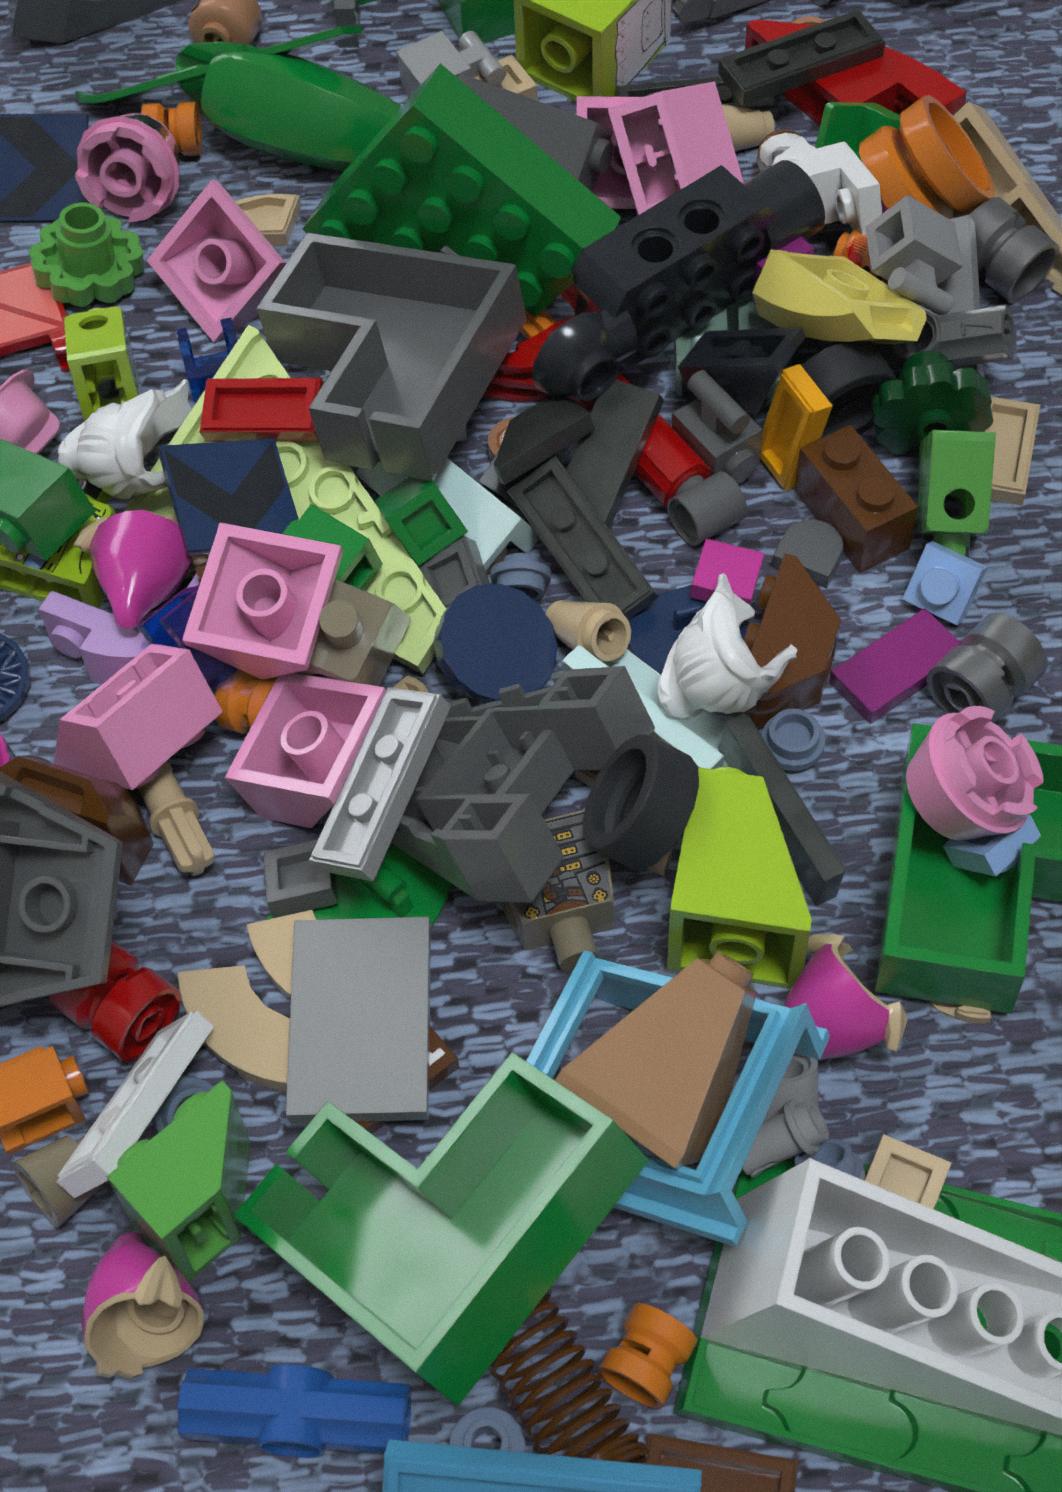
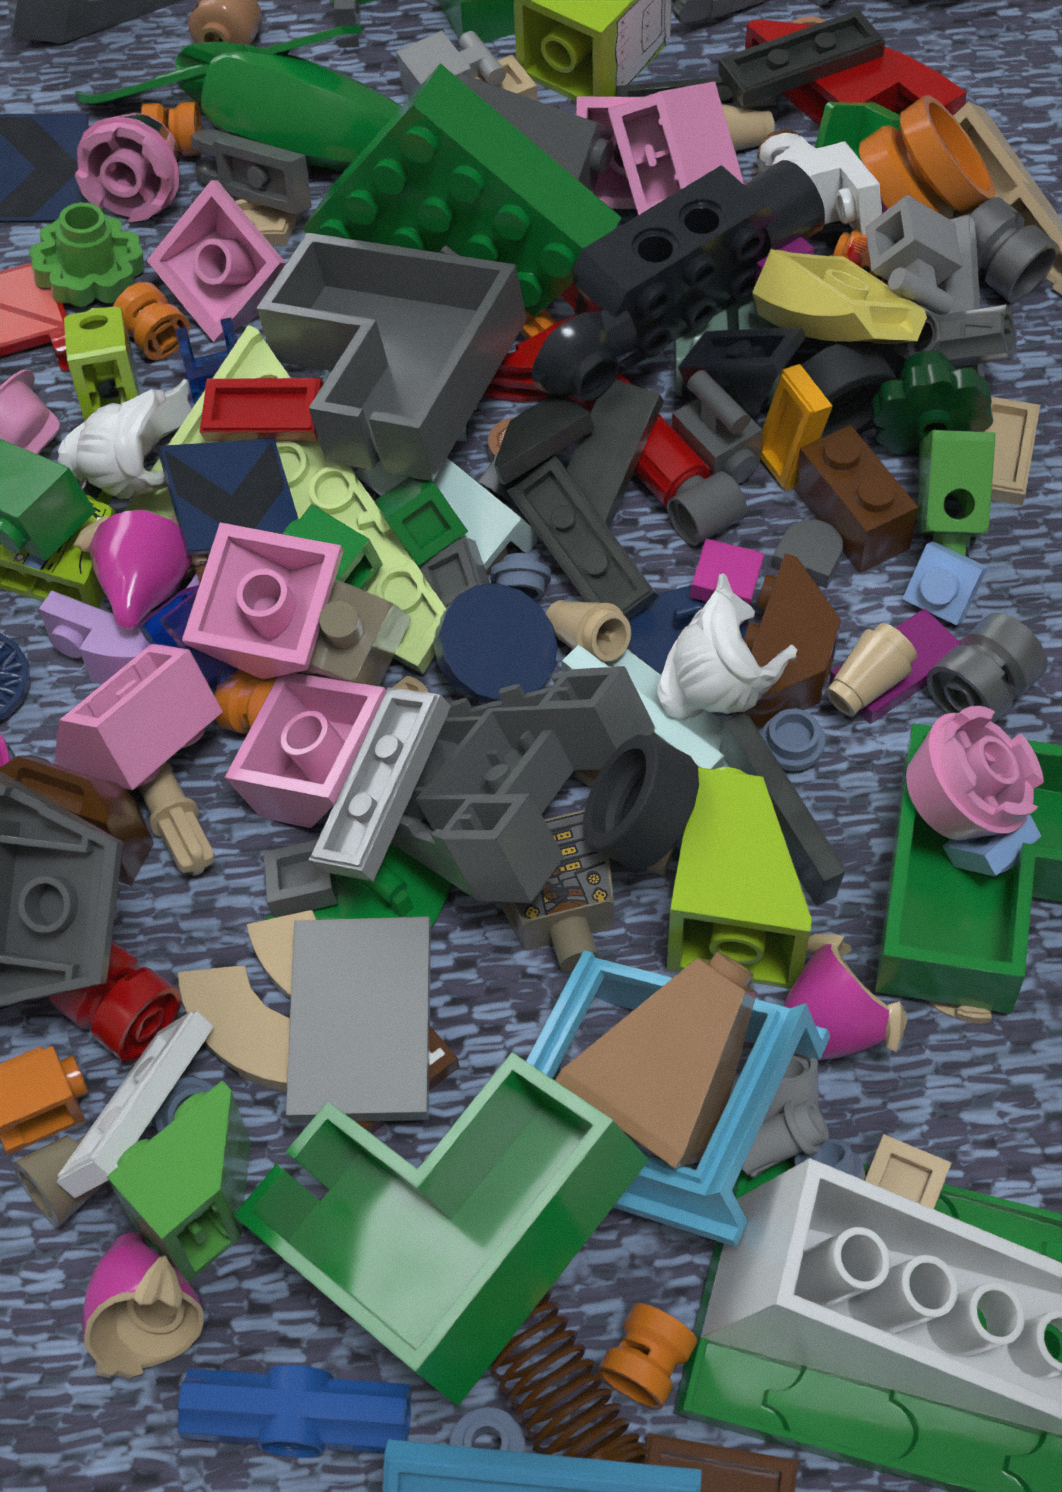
(151, 320): none -> orange wheel
(254, 170): none -> dark grey hinge
(872, 668): none -> tan cone

